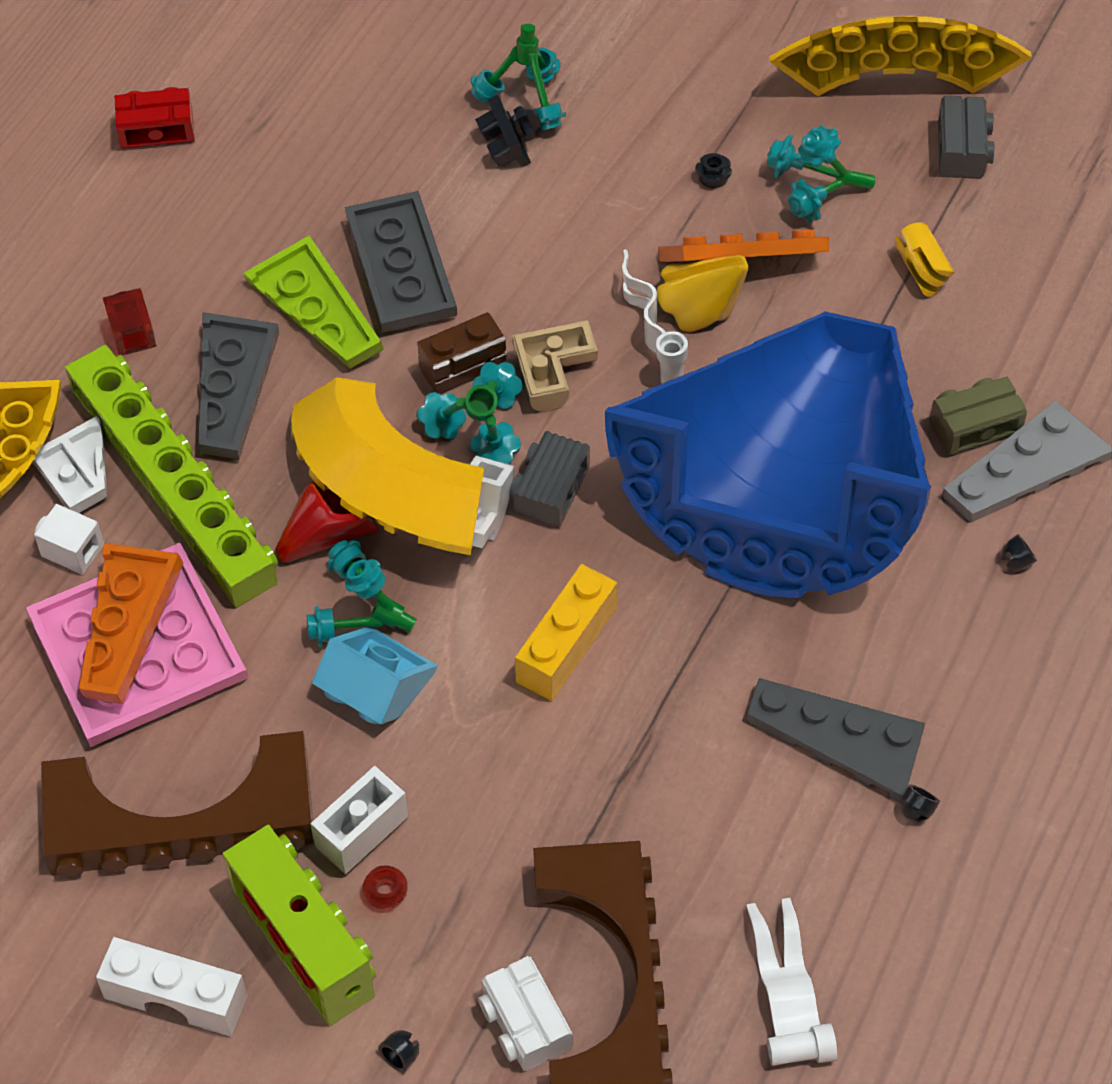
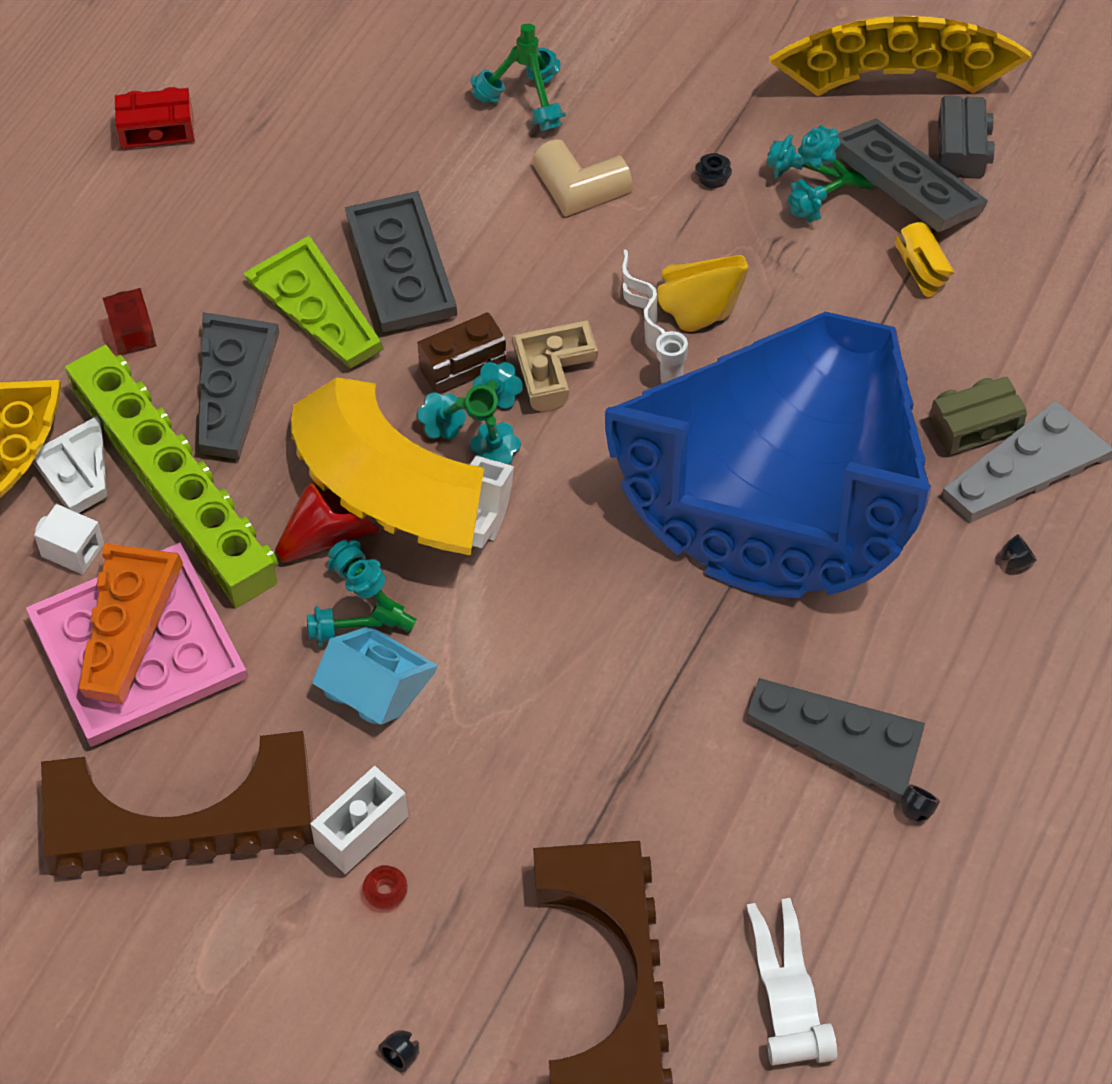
(201, 992): white arch -> none
(301, 924): lime brick -> none
(510, 146): black hips -> none
(526, 1014): white brick -> none
(551, 478): dark grey brick -> none
(566, 632): yellow brick -> none
(580, 188): none -> tan brick
(765, 245): orange wing -> none
(908, 175): none -> dark grey plate

